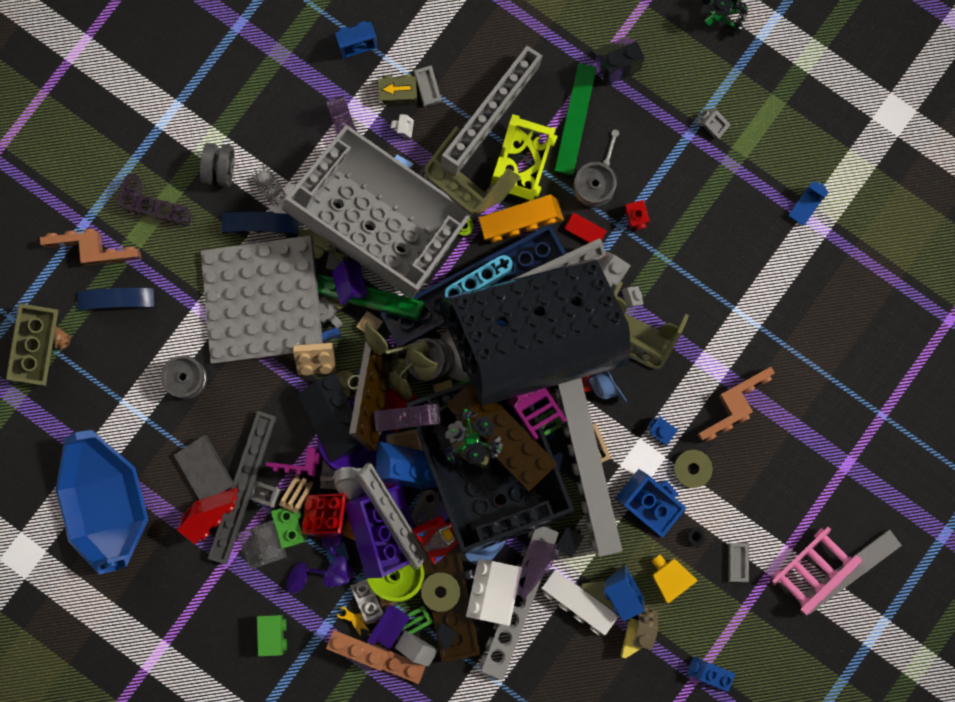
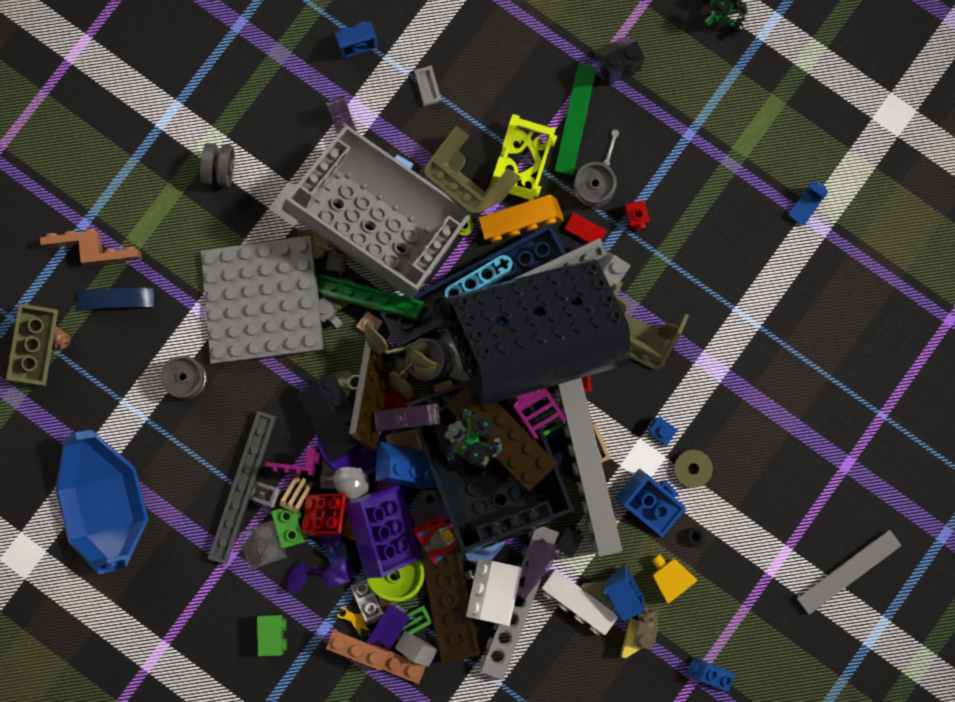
(157, 205): beam -> none
(204, 468): flat silver tile -> none
(206, 514): red slope -> none
(259, 222): dark blue slope -> none
(263, 178): clear piece -> none
(314, 359): tan plate -> none
(330, 335): blue tile -> none
(349, 281): dark purple panel -> none
(391, 516): light grey tile -> none
(397, 90): olive brick -> none
(403, 126): white tile -> none
(446, 635): black tile -> none
(452, 592): olive tile -> none
(491, 111): light grey brick -> none
(604, 386): medium blue piece -> none
(632, 296): light grey plate -> none
(713, 122): light grey bracket -> none
(736, 404): nougat bracket -> none
(738, 562): light grey tile -> none
(835, 576): bright pink fence -> none

